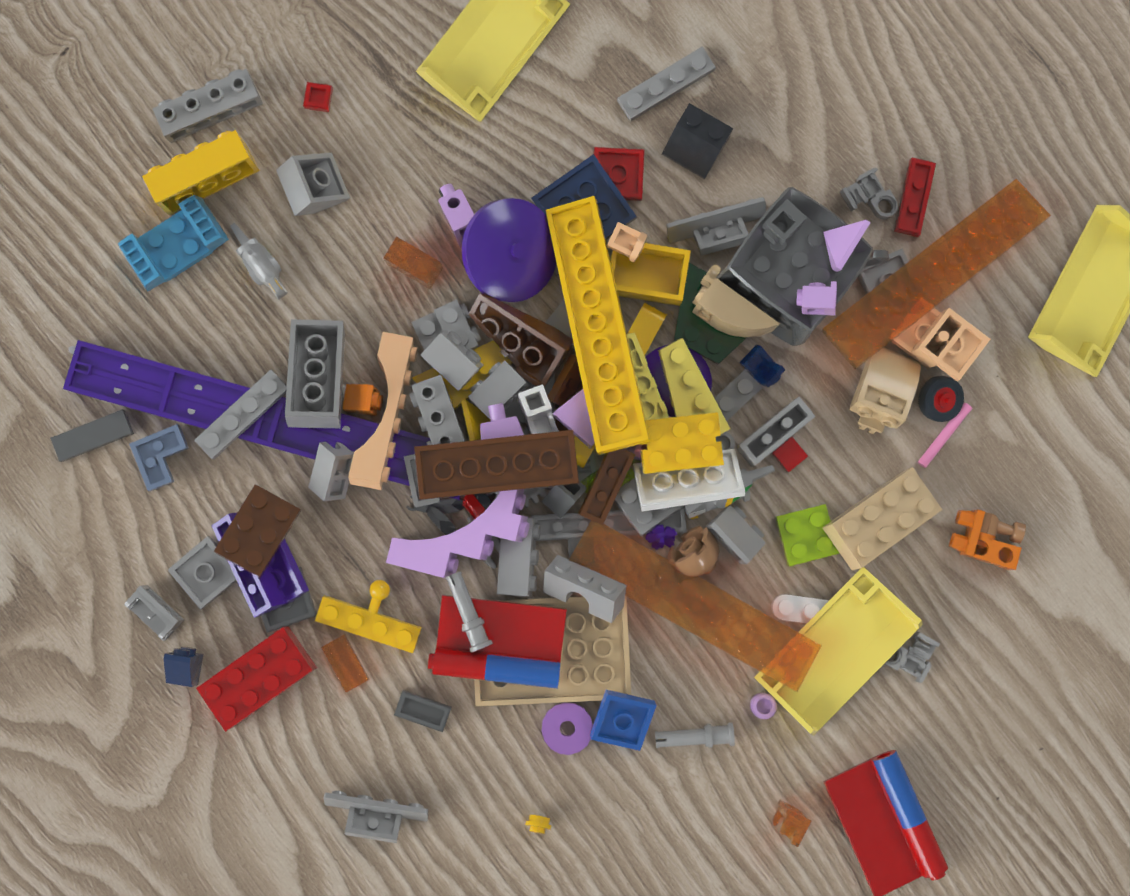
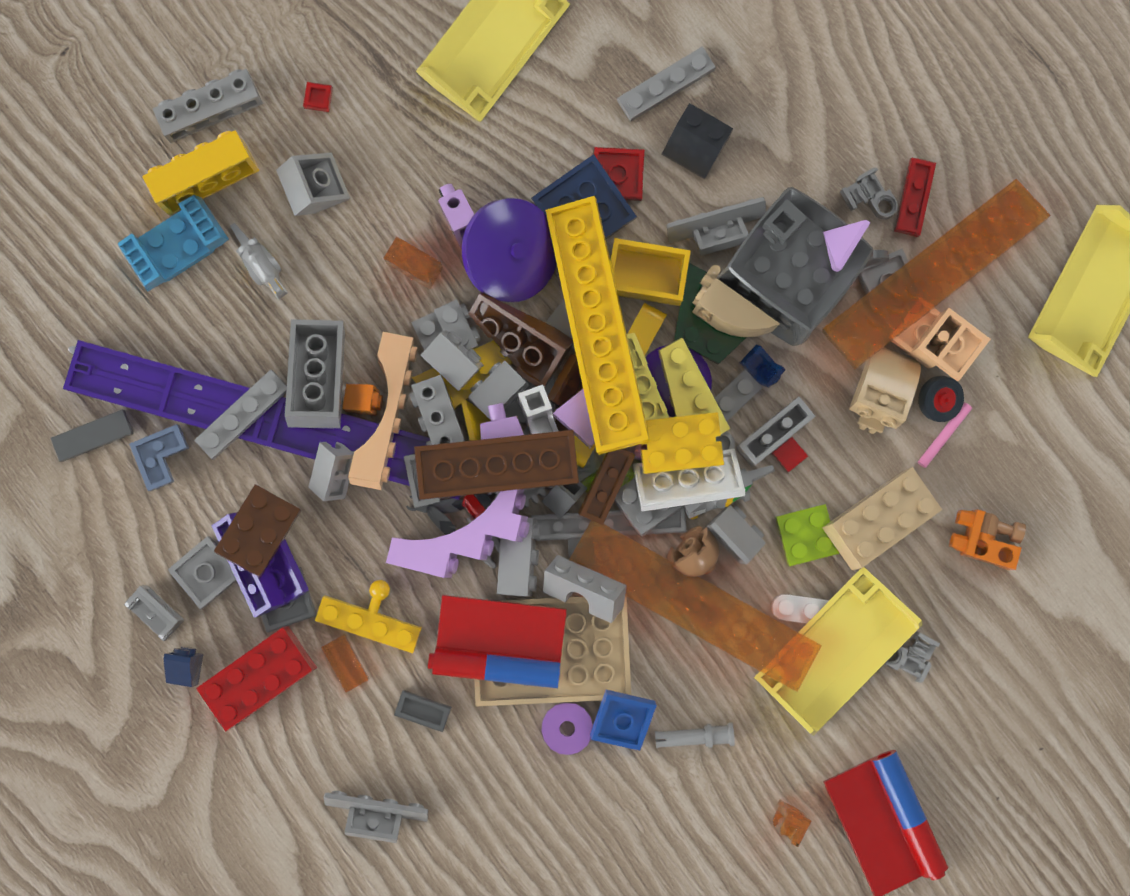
(472, 624): light grey pin -> none
(538, 824): yellow plate -> none
(627, 241): light nougat tile -> none
(659, 536): dark purple plant -> none
(763, 705): lavender tile -> none
(818, 299): lavender brick -> none

